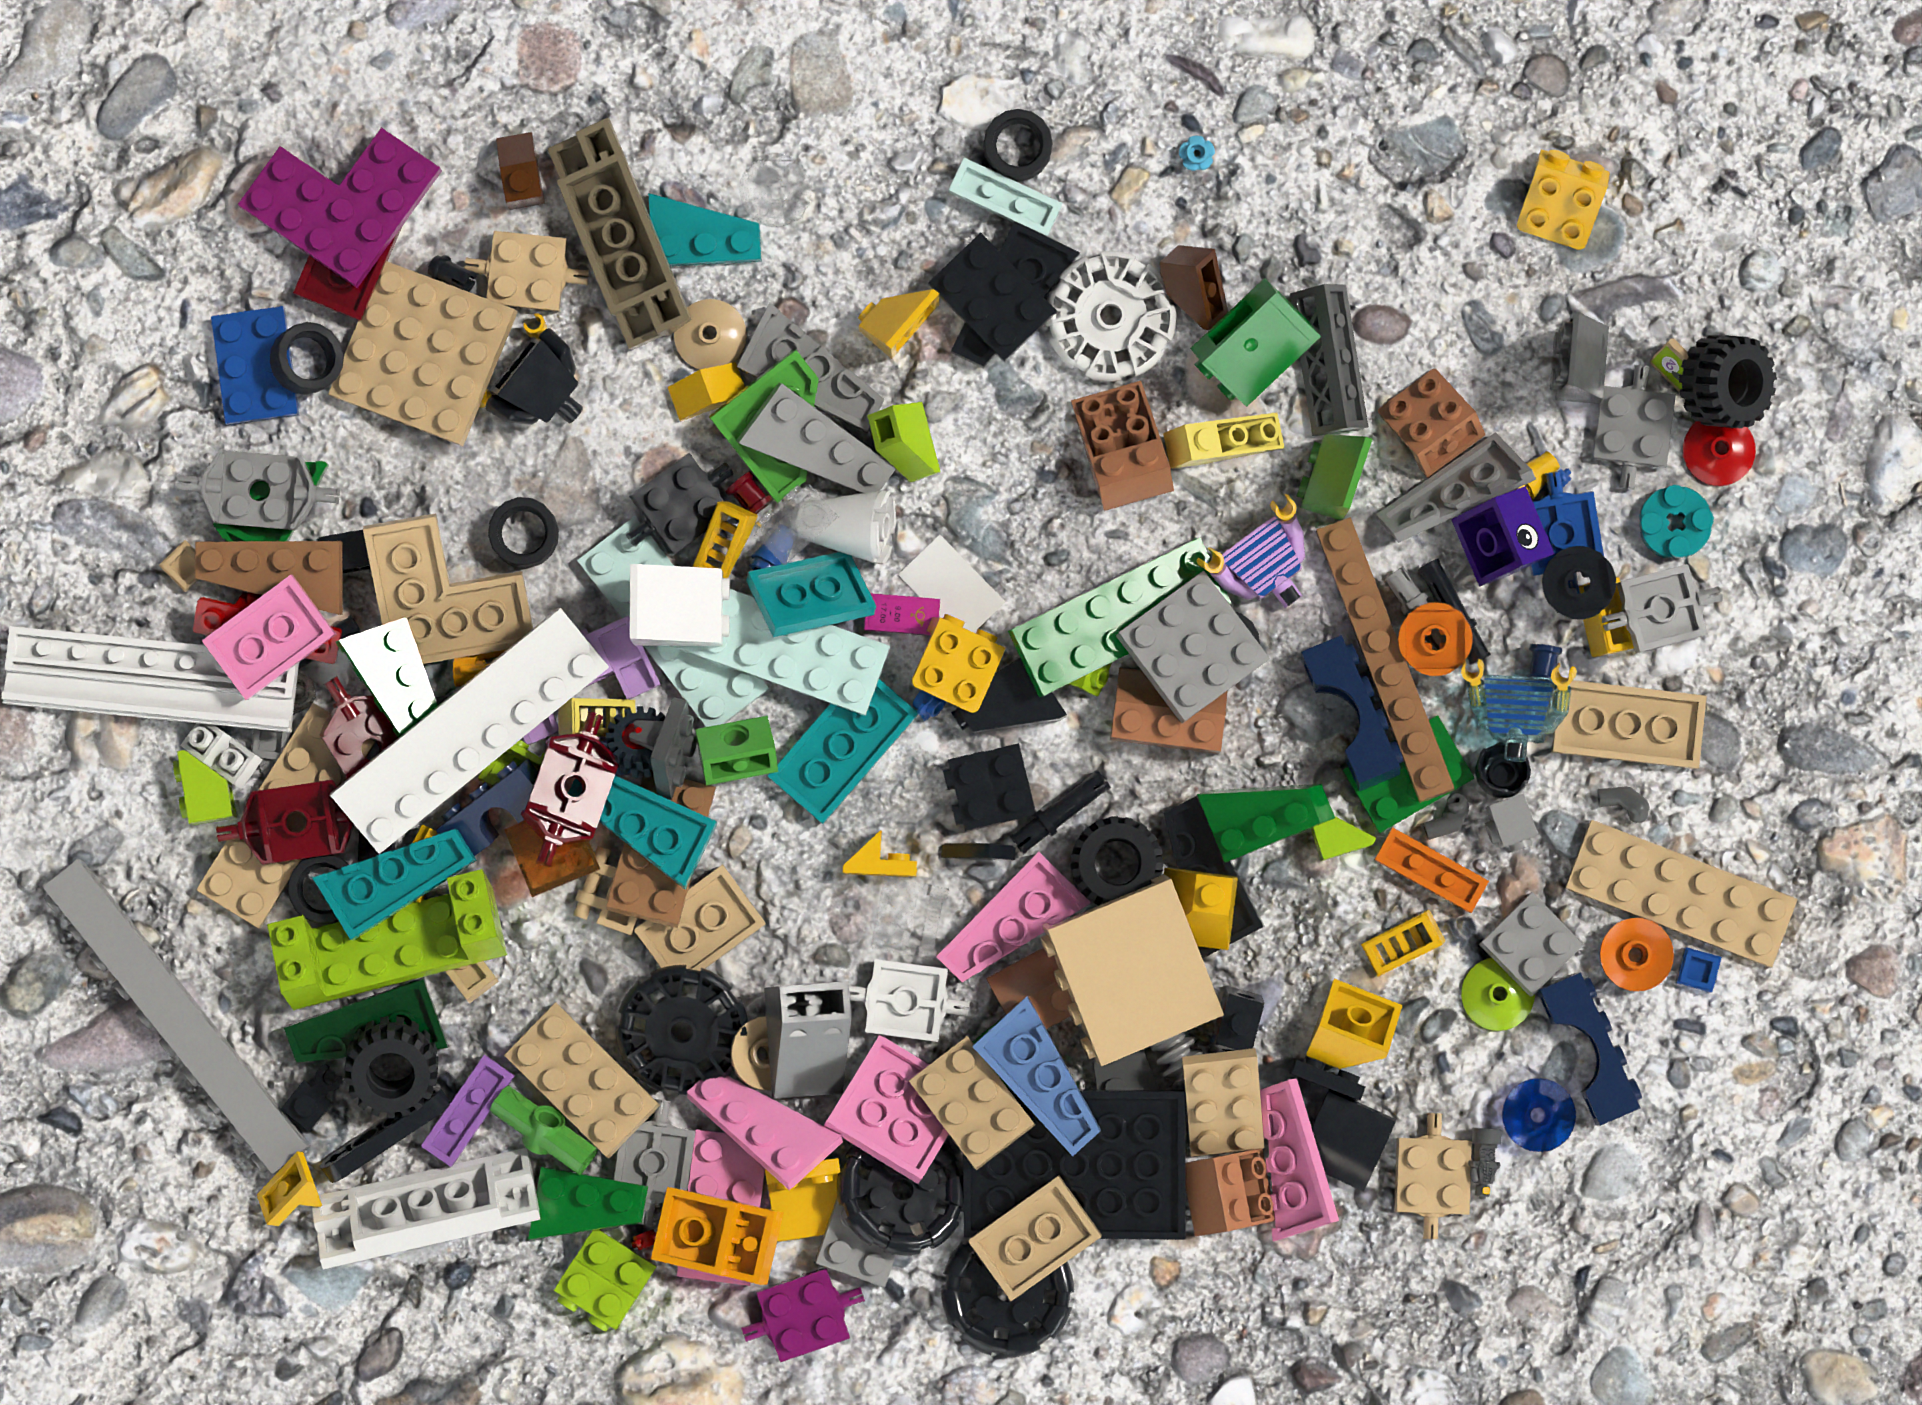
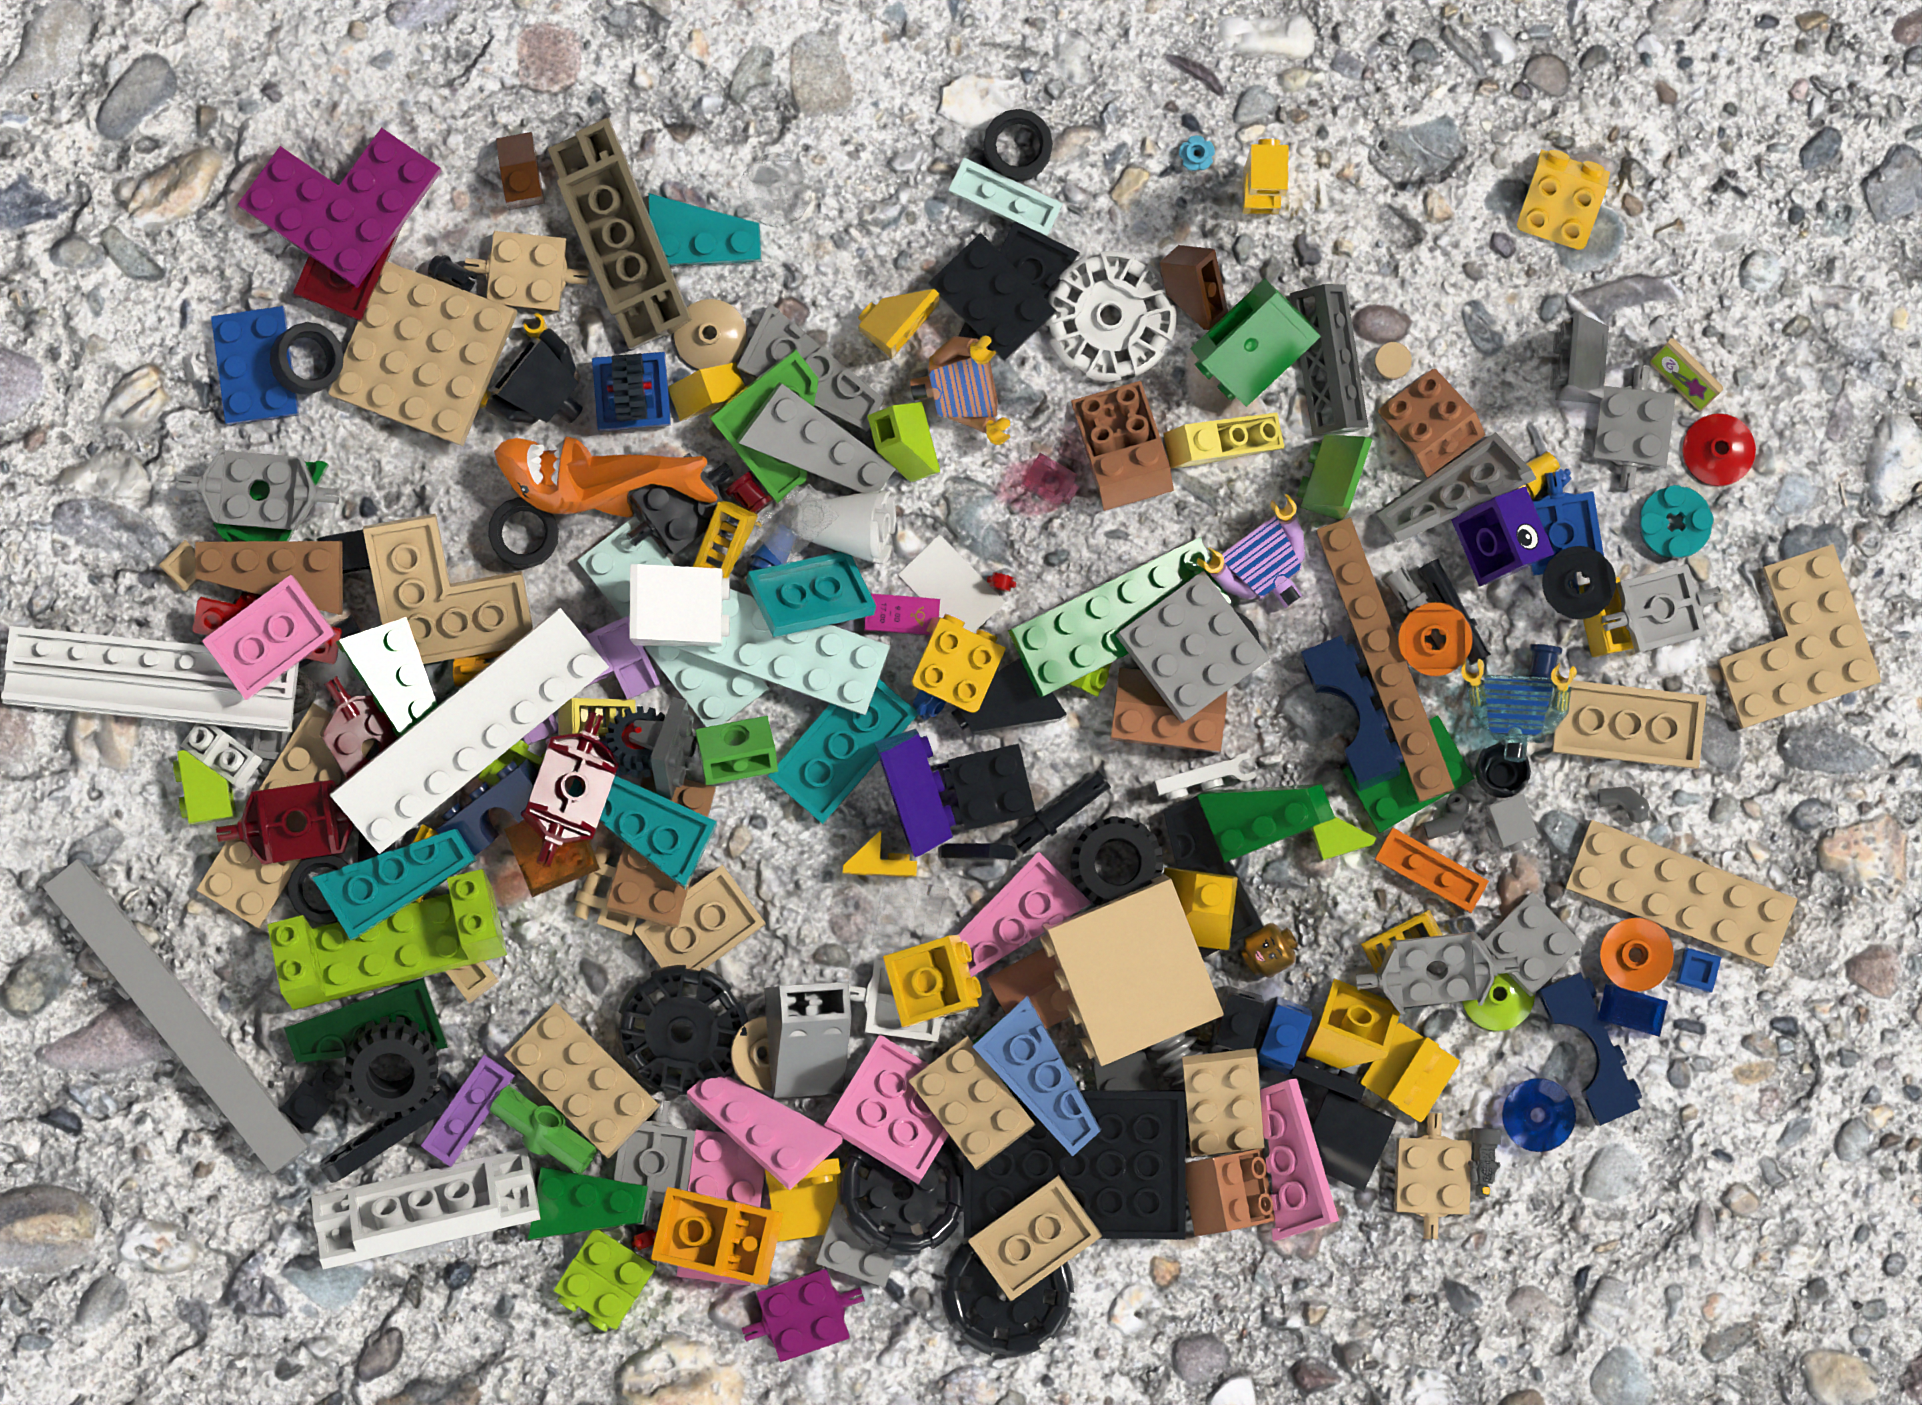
(287, 1190): yellow slope -> none
(576, 481): none -> orange piece
(631, 391): none -> blue plate
(915, 790): none -> dark purple slope
(932, 980): none -> yellow plate
(964, 386): none -> torso
(1001, 582): none -> red piece
(1046, 468): none -> clear pink brick
(1208, 777): none -> white plate
(1265, 177): none -> yellow arch
(1269, 950): none -> pearl gold head
(1284, 1035): none -> blue torso
(1393, 361): none -> tan tile
(1411, 1073): none -> yellow bracket
(1466, 977): none -> light grey plate
(1632, 1010): none -> clear blue tile
(1727, 381): black tyre -> none
(1822, 648): none -> tan plate

